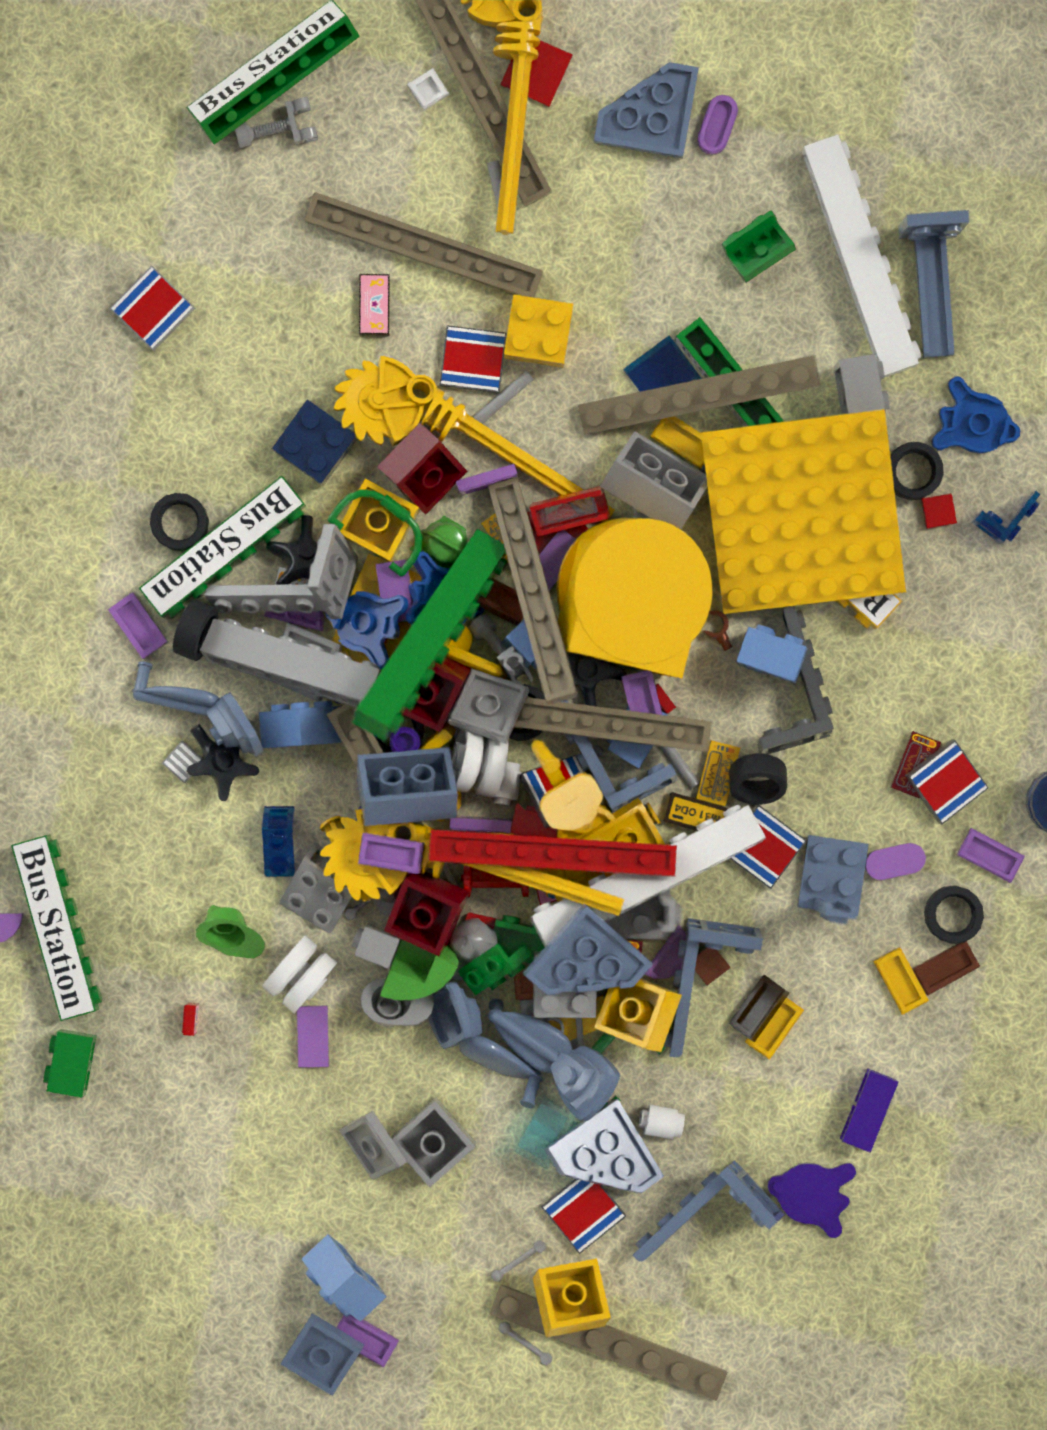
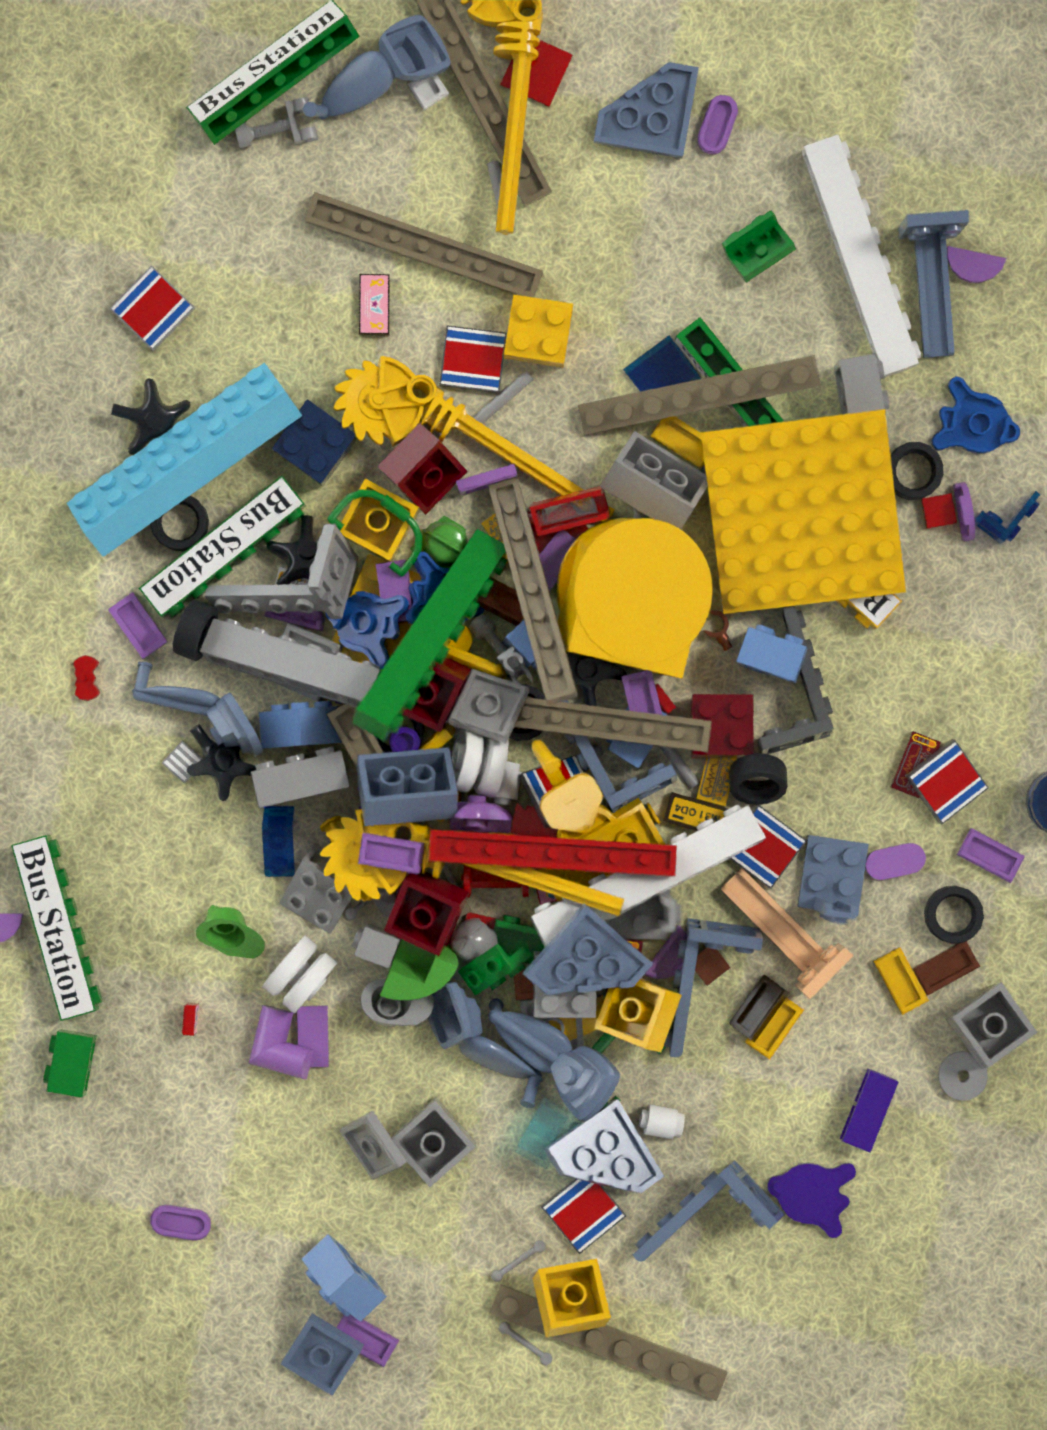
(86, 689): none -> red piece
(151, 418): none -> black animal
(180, 1222): none -> medium lavender tile
(183, 459): none -> medium azure brick
(271, 1047): none -> medium lavender brick
(299, 777): none -> light grey brick
(407, 52): none -> sand blue piece
(478, 811): none -> medium lavender animal
(731, 724): none -> dark red brick
(815, 963): none -> light nougat bracket
(964, 511): none -> medium lavender tile
(965, 1089): none -> light grey piece
(974, 266): none -> medium lavender tile
(991, 1025): none -> light grey brick

